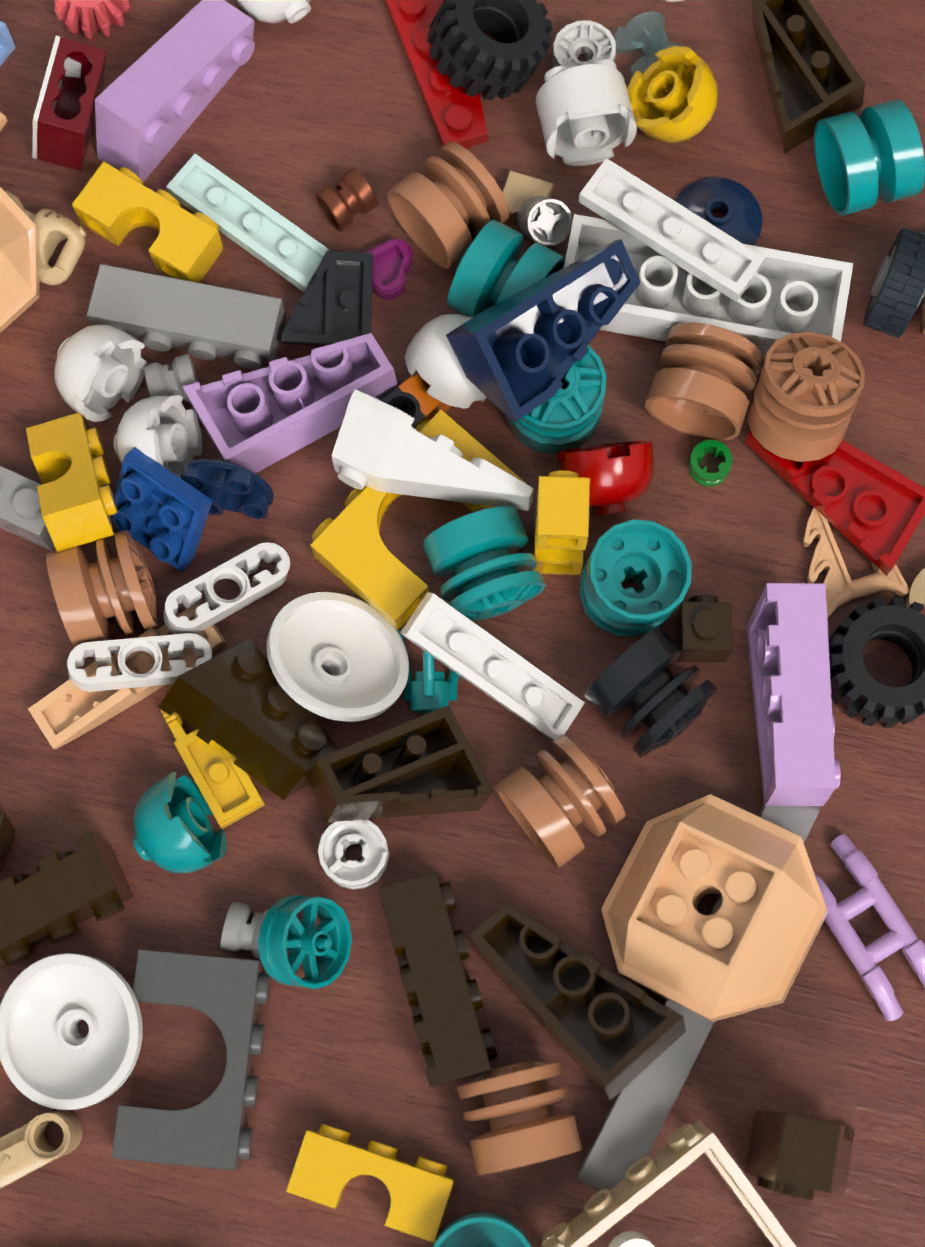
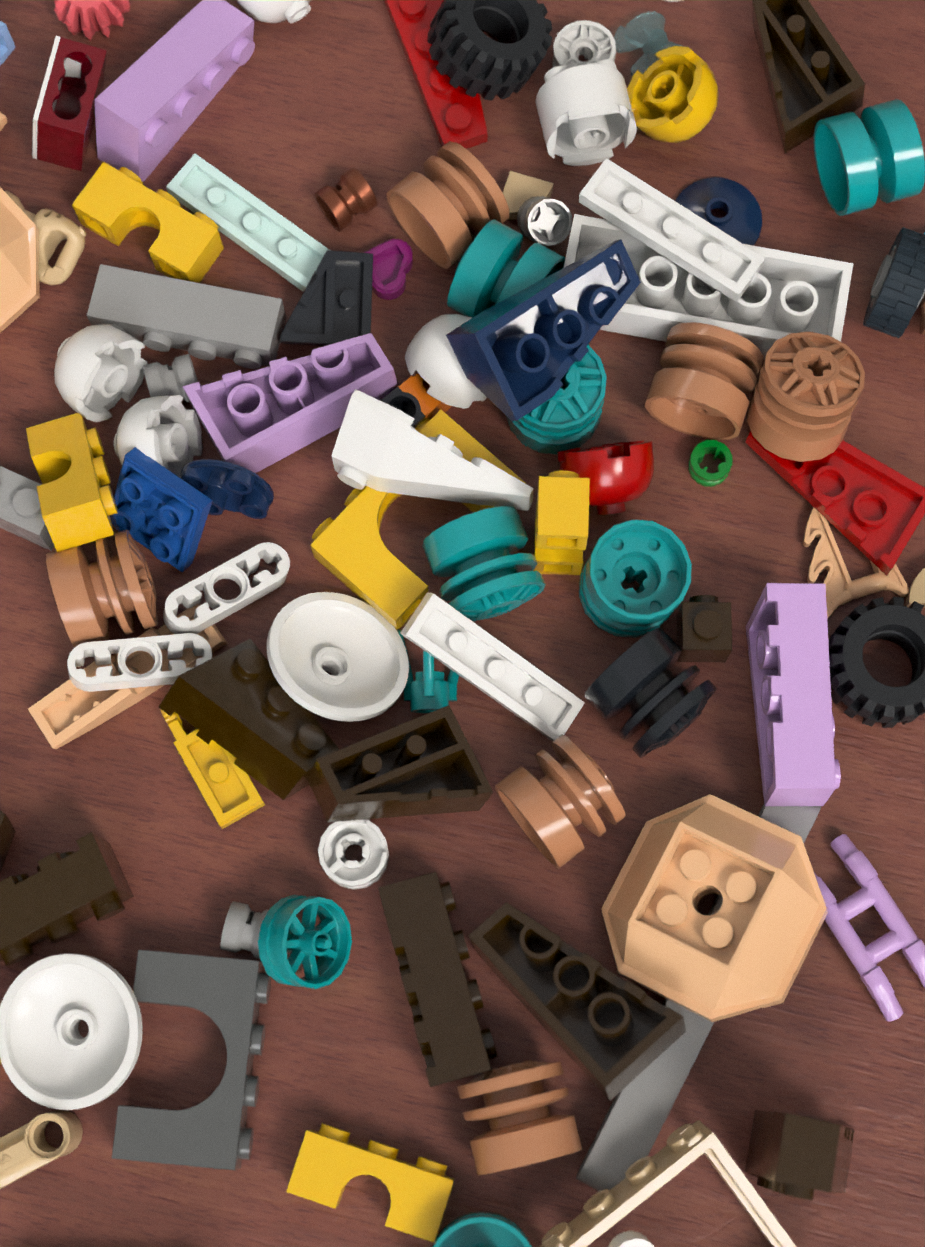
(174, 827): teal cylinder -> none

